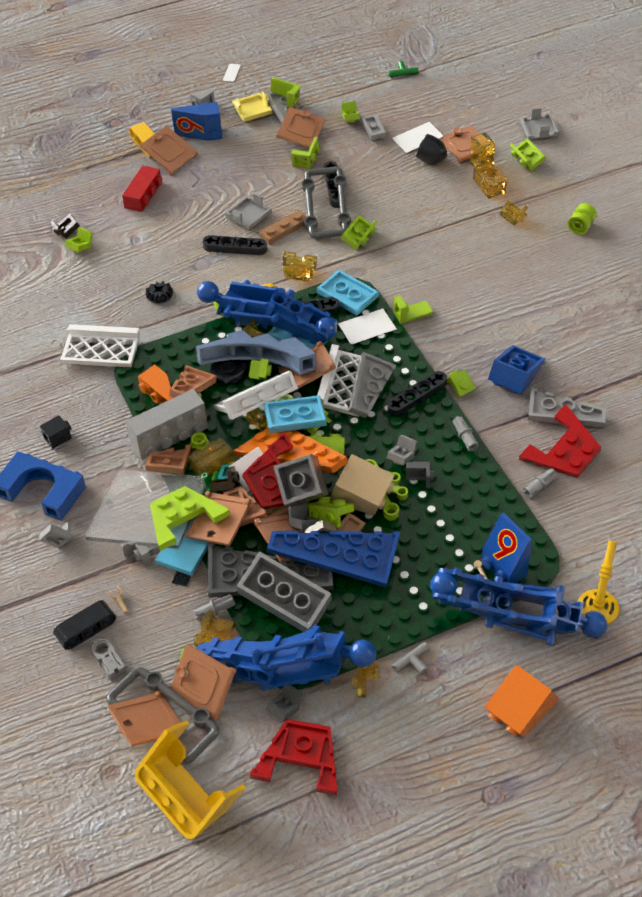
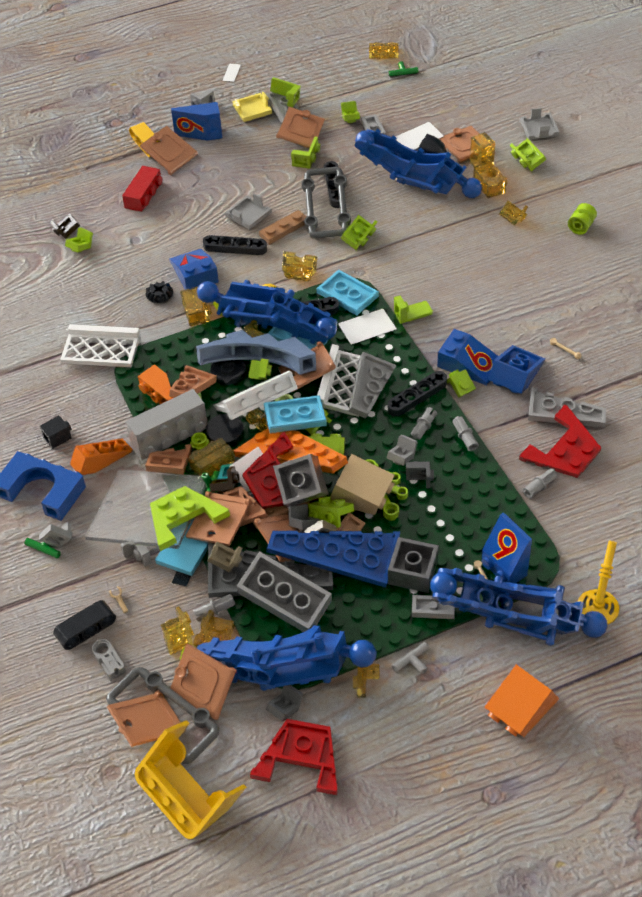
(42, 547): none -> green piece
(96, 456): none -> orange slope
(177, 632): none -> clear yellow bracket
(194, 268): none -> blue slope
(195, 309): none -> clear yellow brick
(225, 428): none -> black tile
(225, 557): none -> dark tan bracket
(383, 50): none -> clear yellow bracket
(413, 564): none -> flat silver brick
(414, 167): none -> blue piece
(423, 423): none -> light grey axle
(427, 607): none -> light grey plate
(465, 352): none -> blue slope
(553, 341): none -> tan hinge

